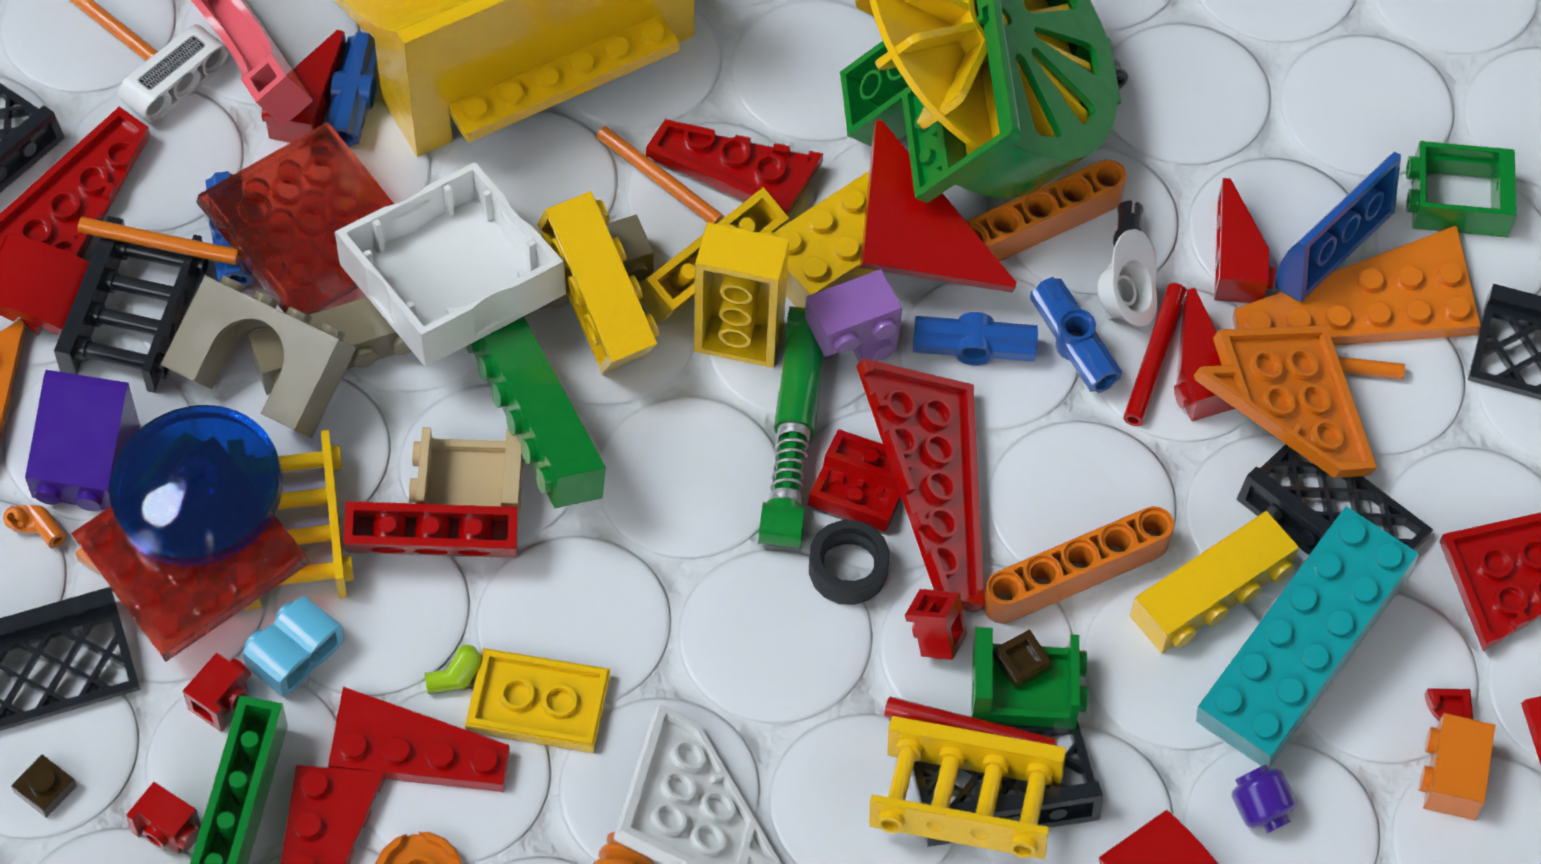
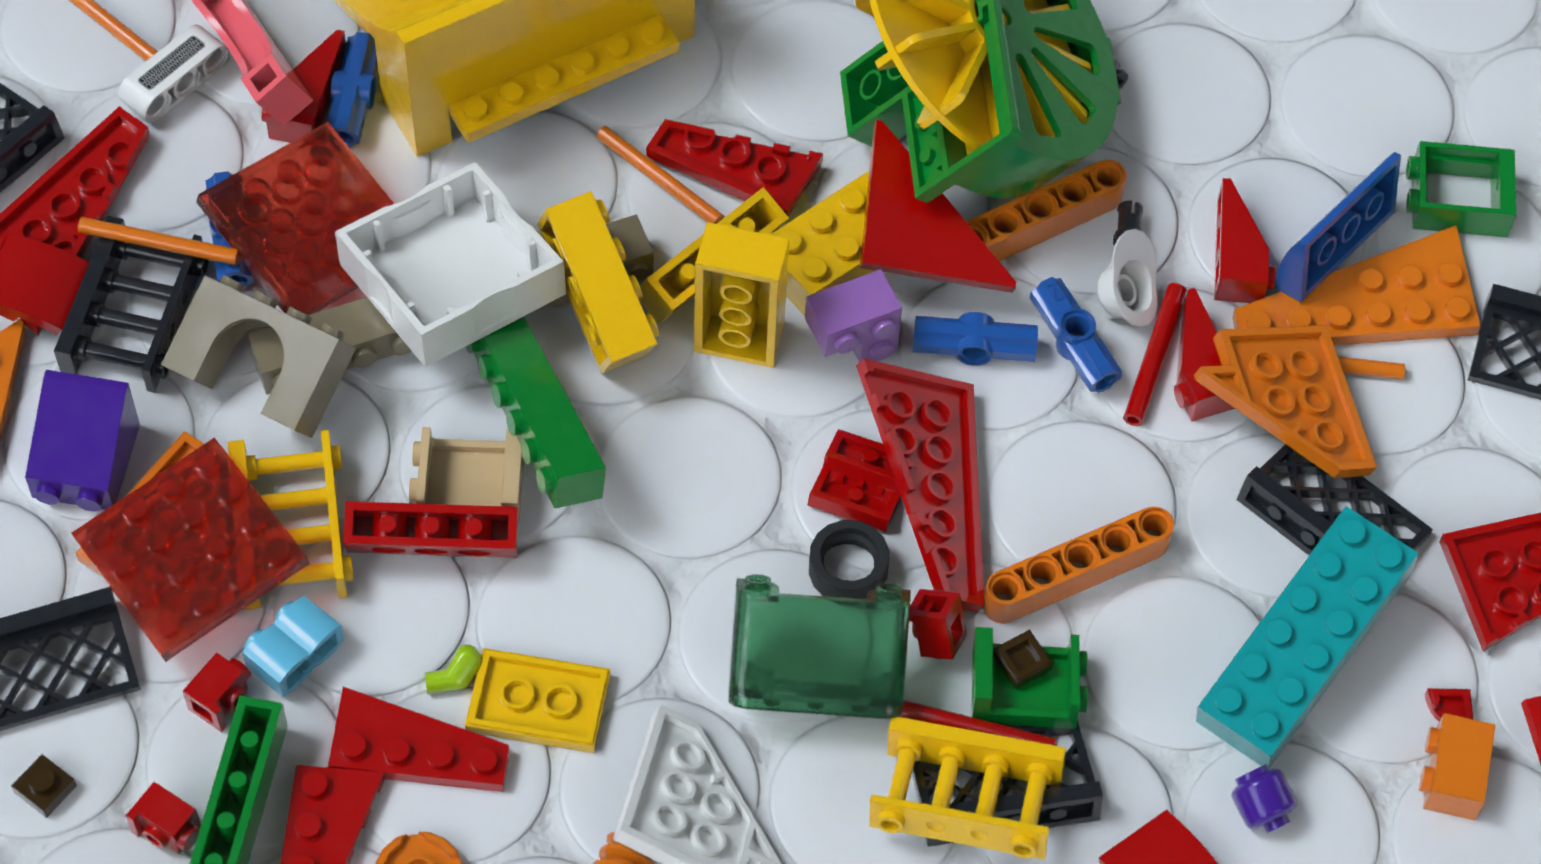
(35, 520): orange arm -> none
(196, 485): clear blue dish -> none
(794, 424): green piece -> none
(819, 651): none -> clear green windscreen
(1214, 583): yellow brick -> none

